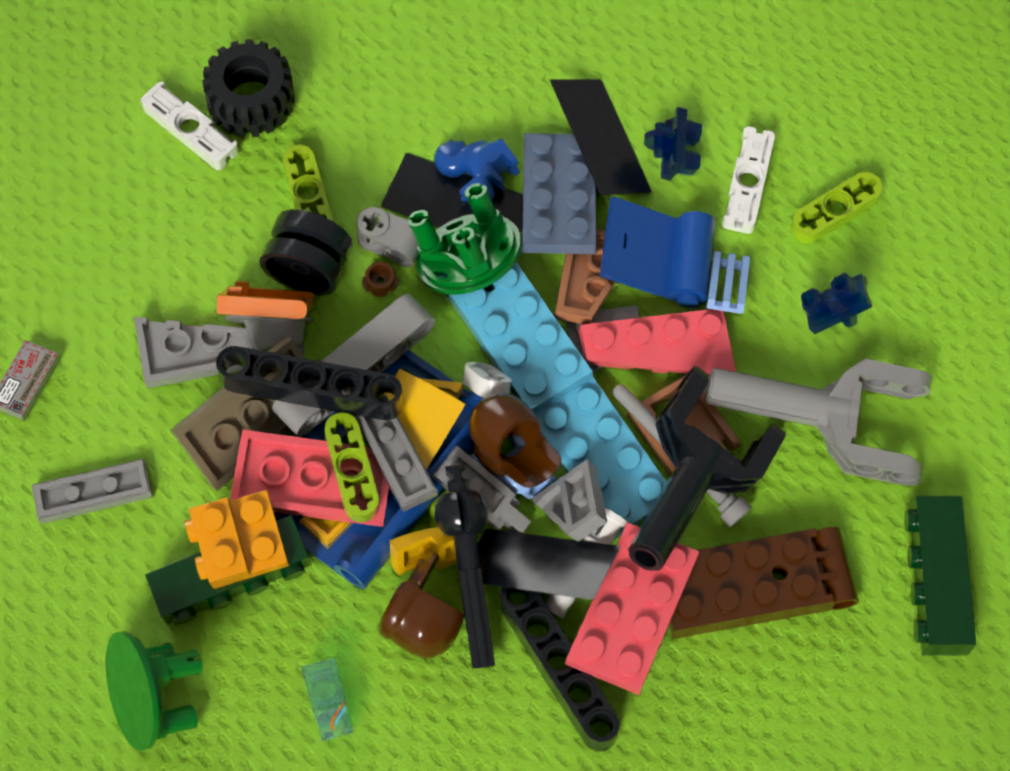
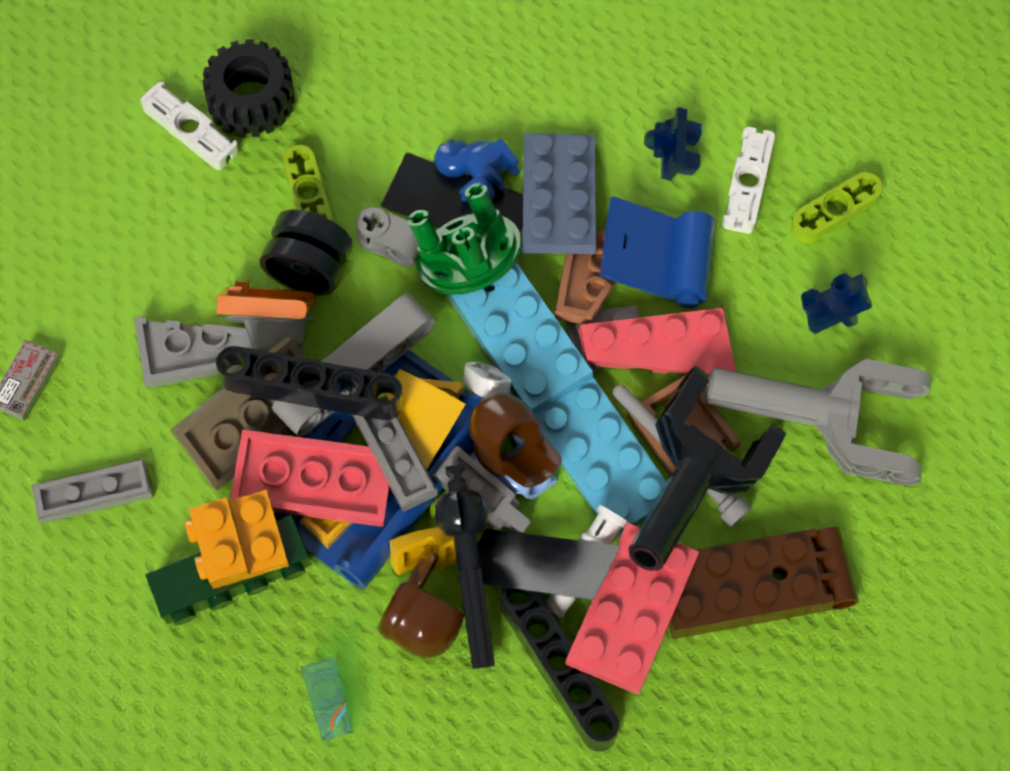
(135, 688): green piece -> none
(368, 489): lime beam -> none
(376, 271): reddish brown plate -> none
(575, 501): light grey wing -> none
(600, 136): black sticker -> none
(730, 265): light blue tile -> none
(941, 576): dark green brick -> none

